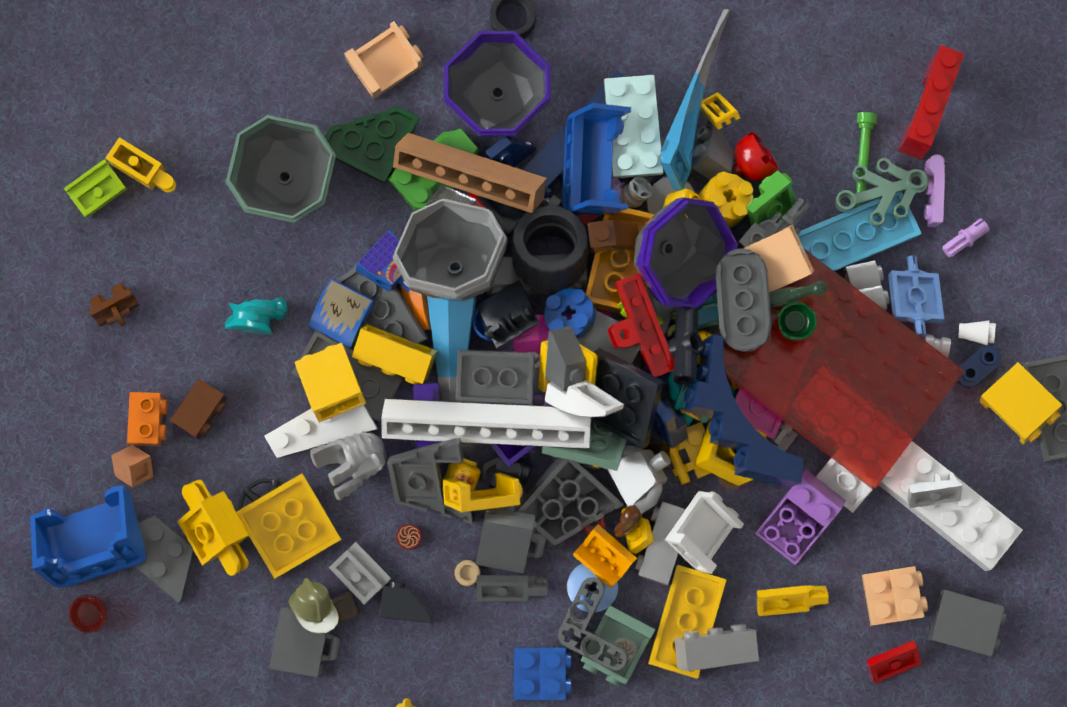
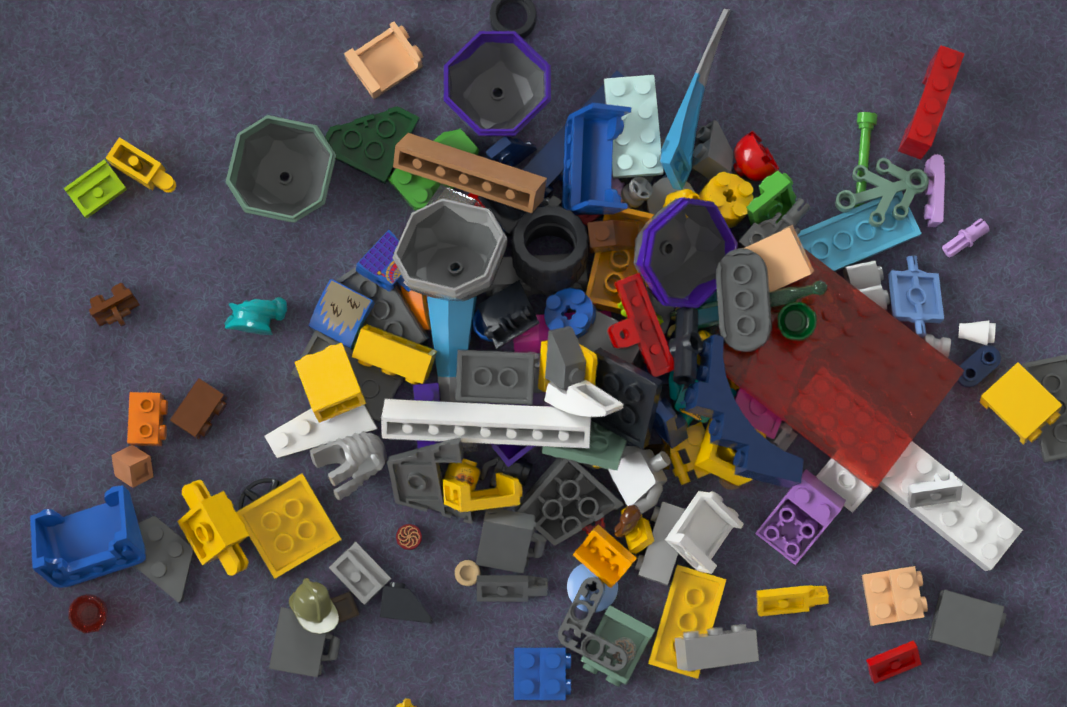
(722, 117): yellow tile -> none

